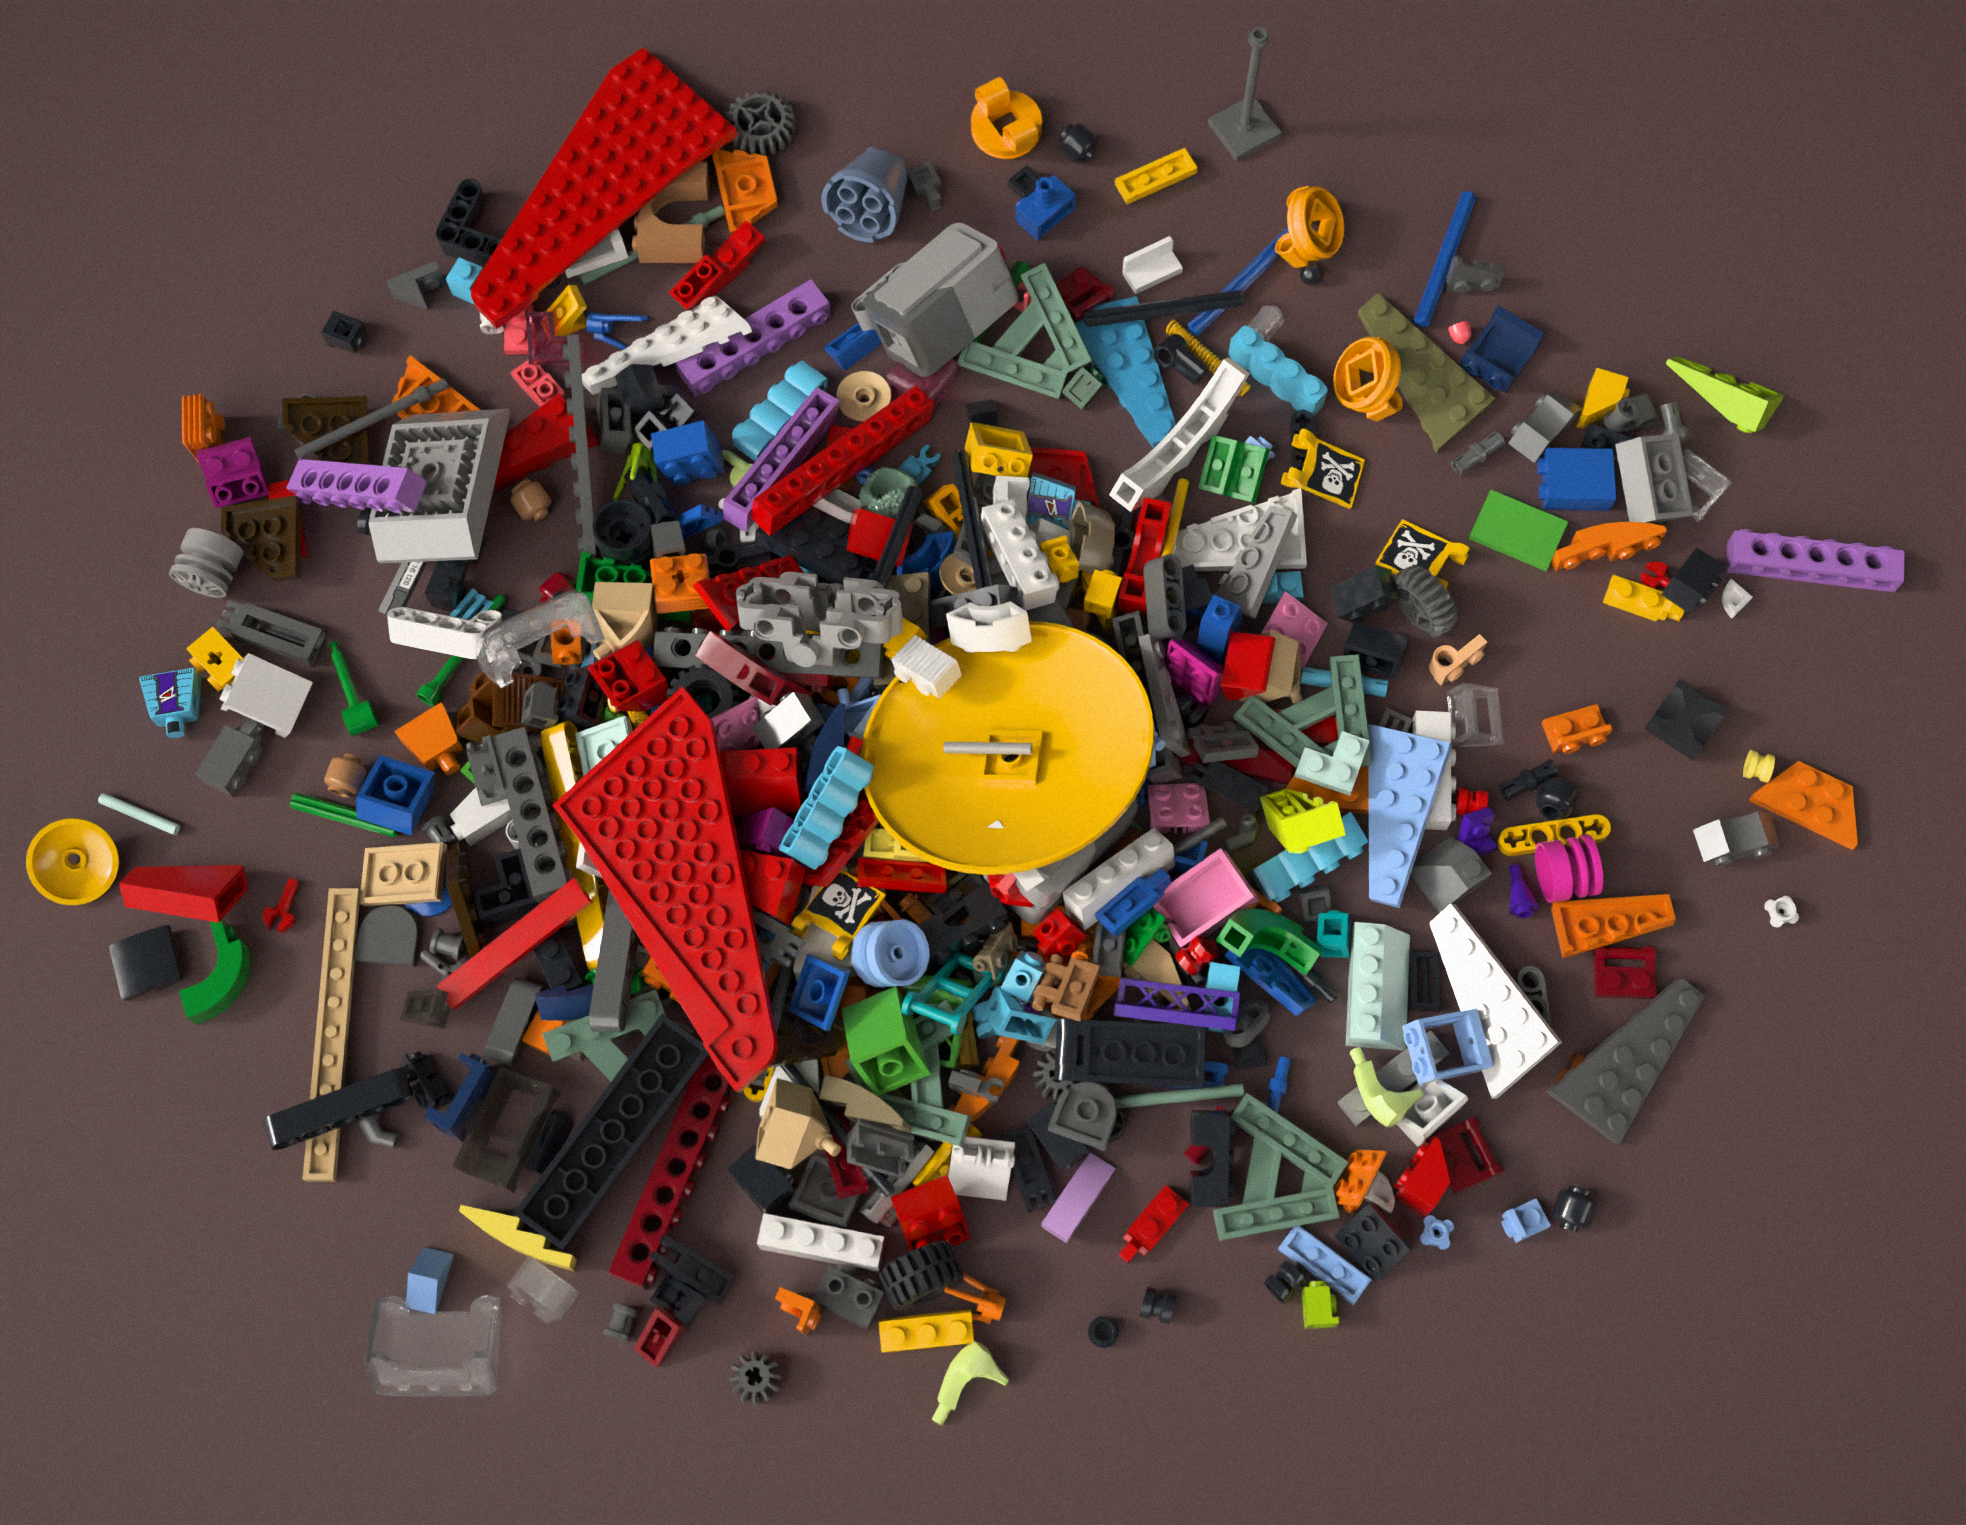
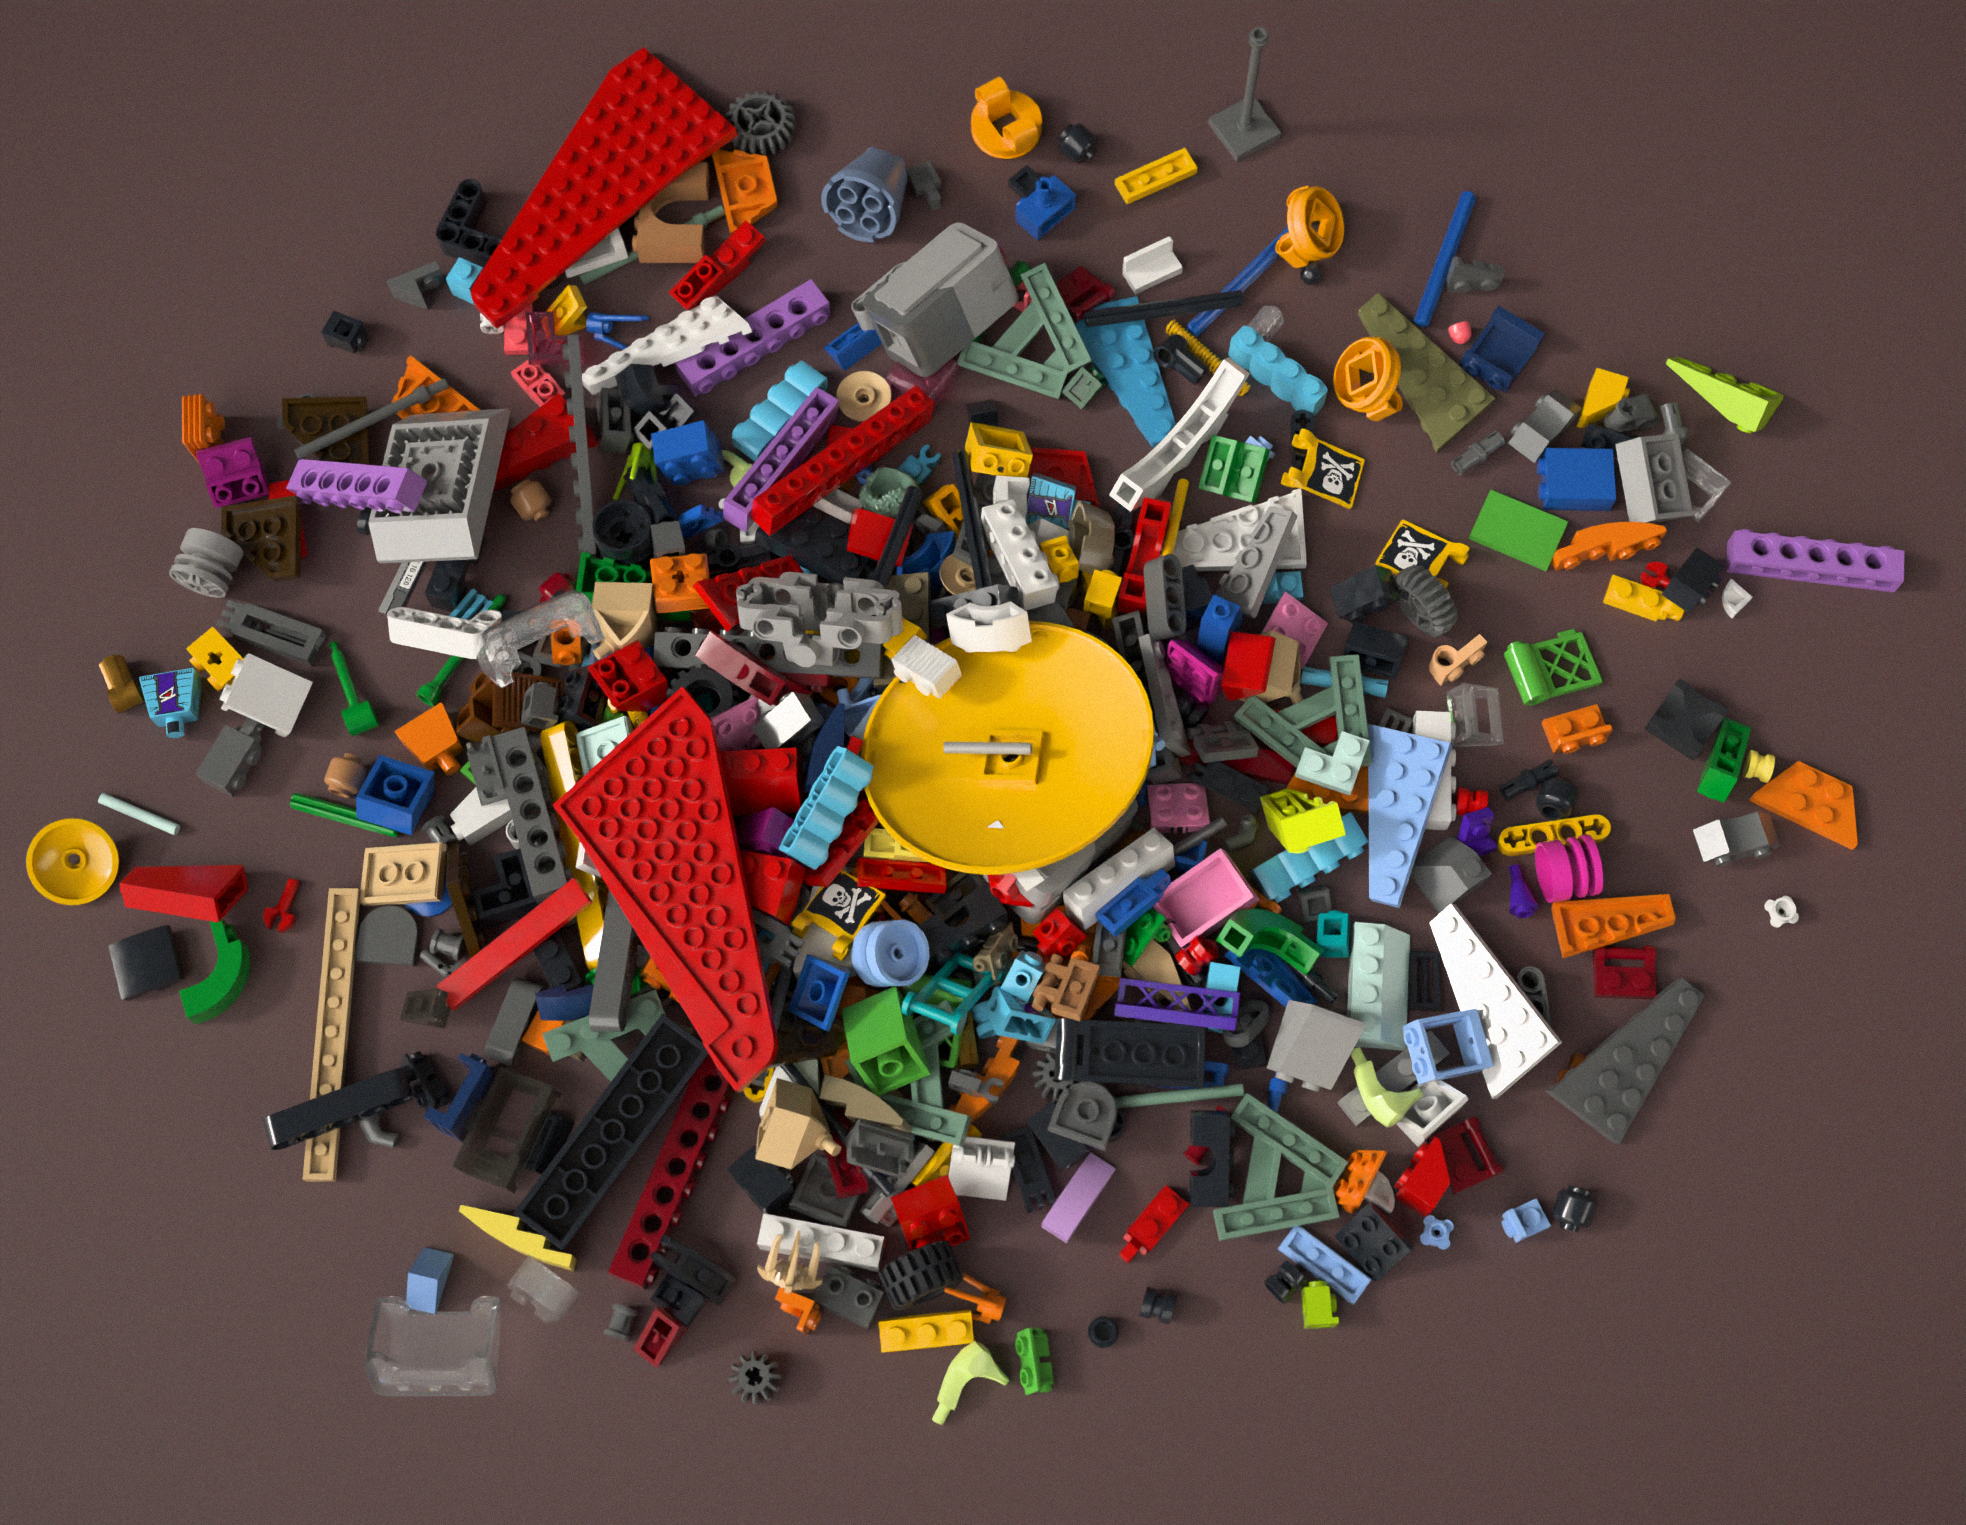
(123, 689): none -> pearl gold piece
(790, 1274): none -> tan piece
(1031, 1346): none -> bright green hinge
(1313, 1045): none -> light grey slope
(1531, 670): none -> bright green piece
(1724, 760): none -> green slope

